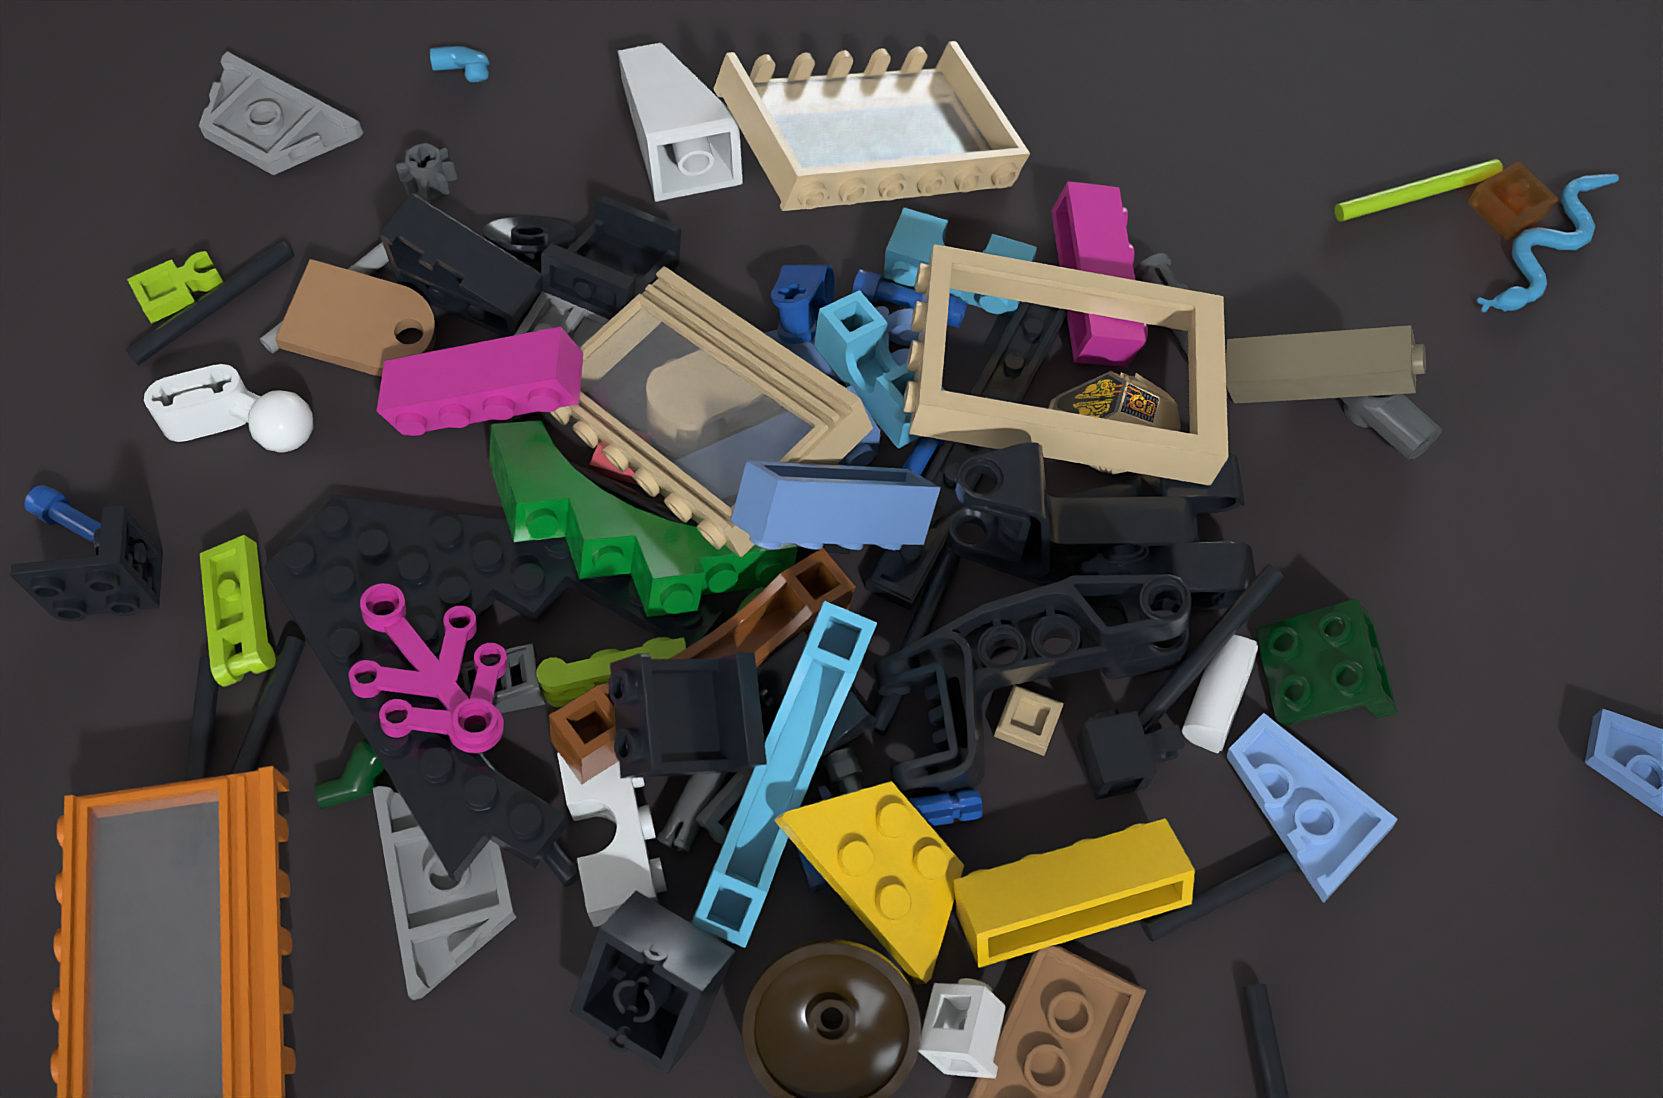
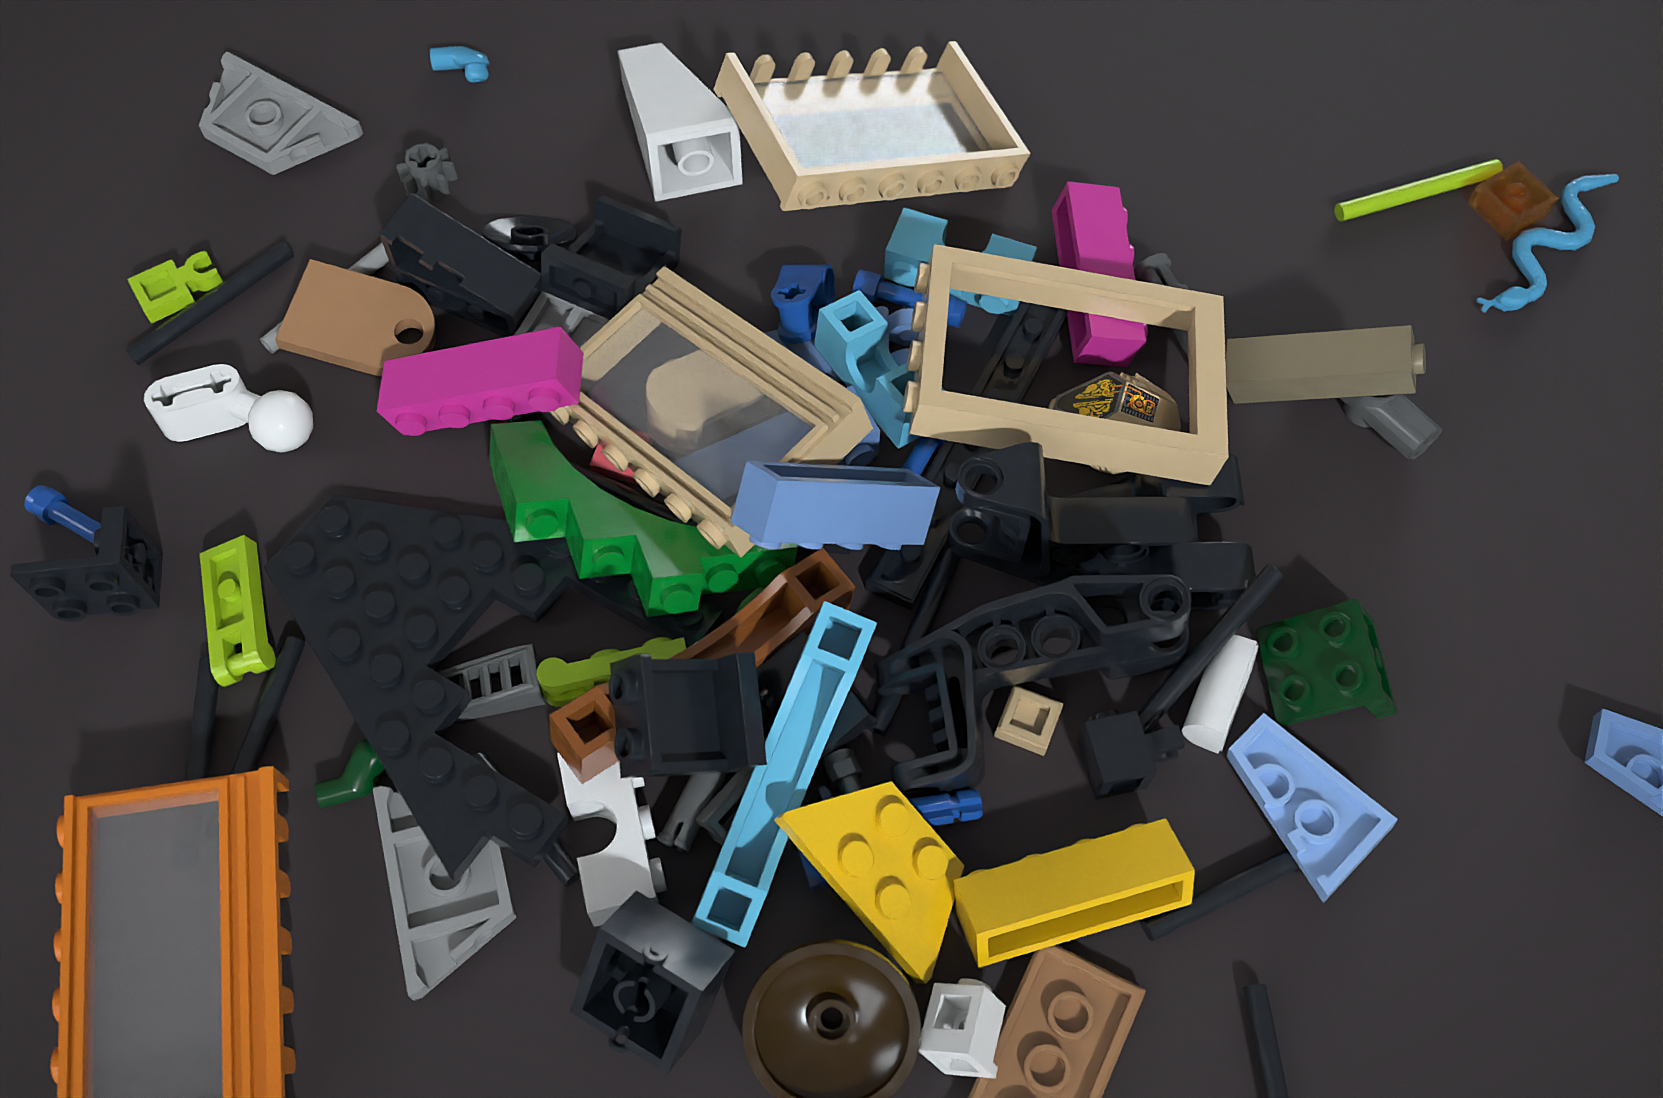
(432, 676): dark pink plant -> none

